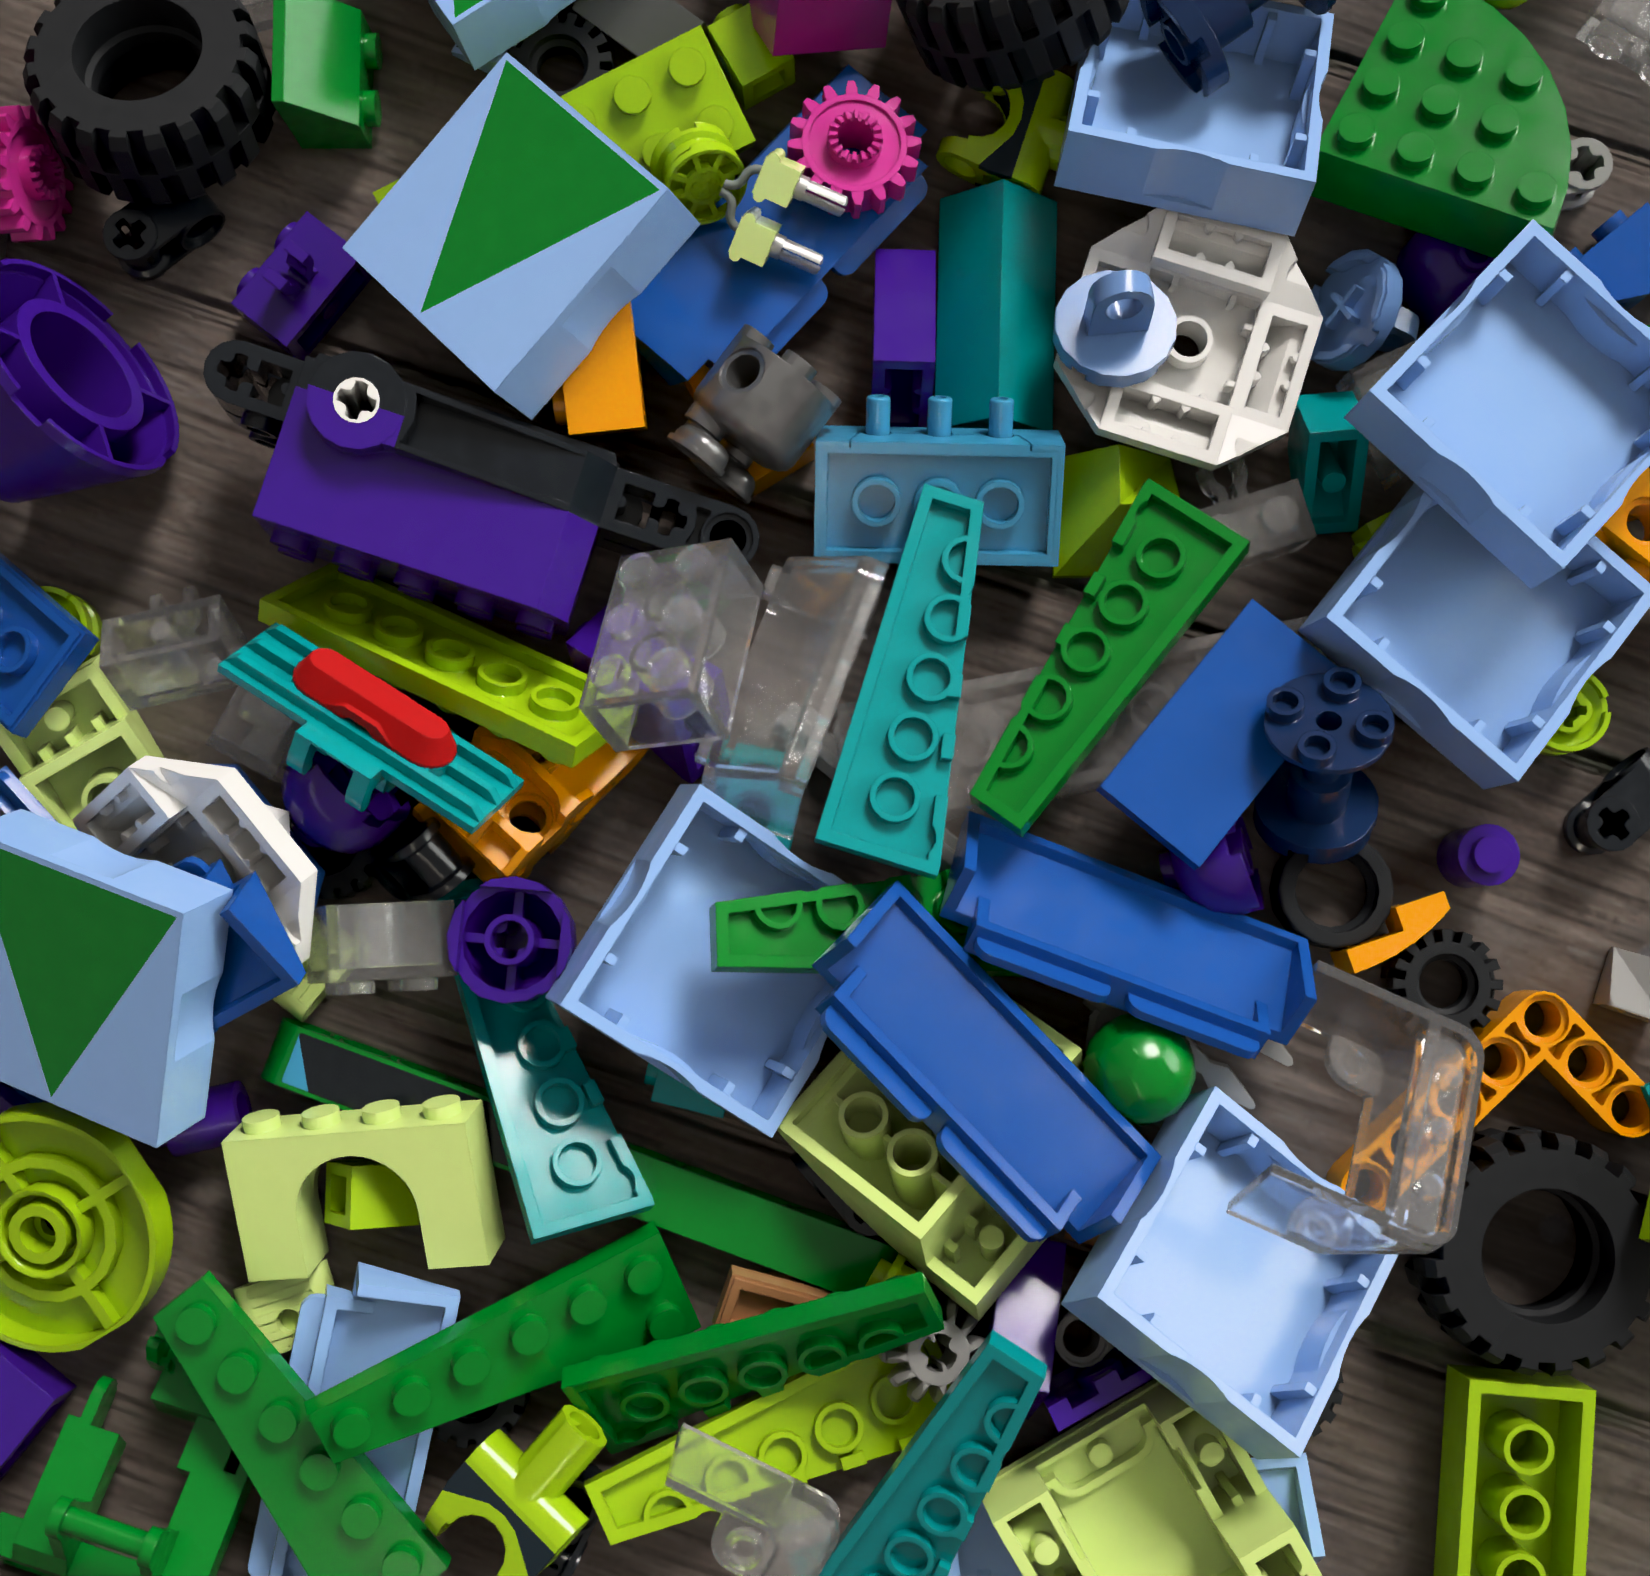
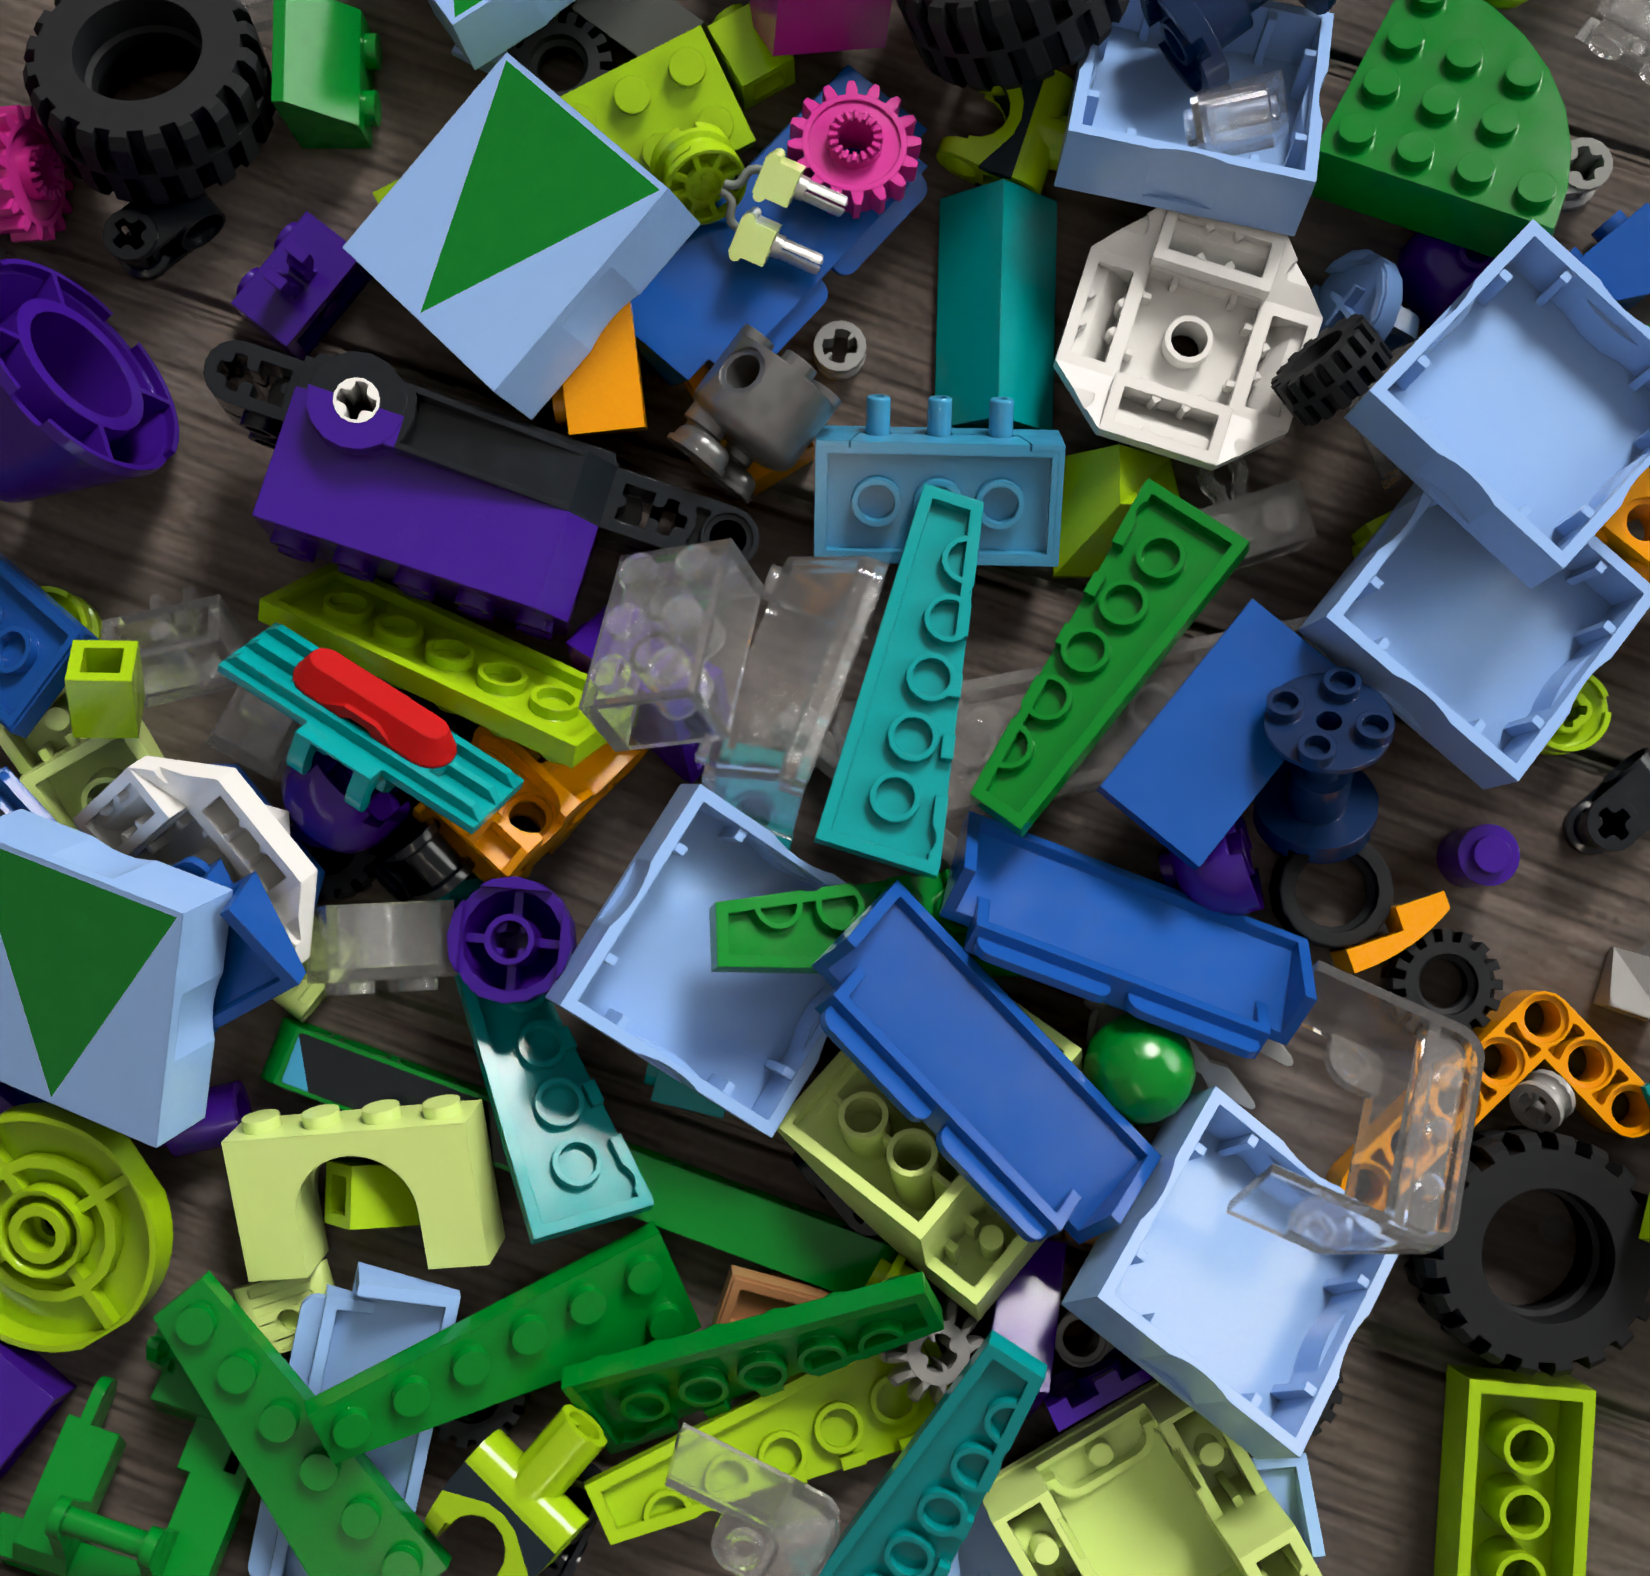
(105, 689): none -> lime brick
(826, 339): none -> light grey bush
(904, 332): dark purple slope -> none
(1114, 327): medium blue tile -> none
(1239, 115): none -> clear slope
(1328, 460): teal slope -> none
(1332, 370): none -> black tyre
(1553, 1090): none -> light grey bush

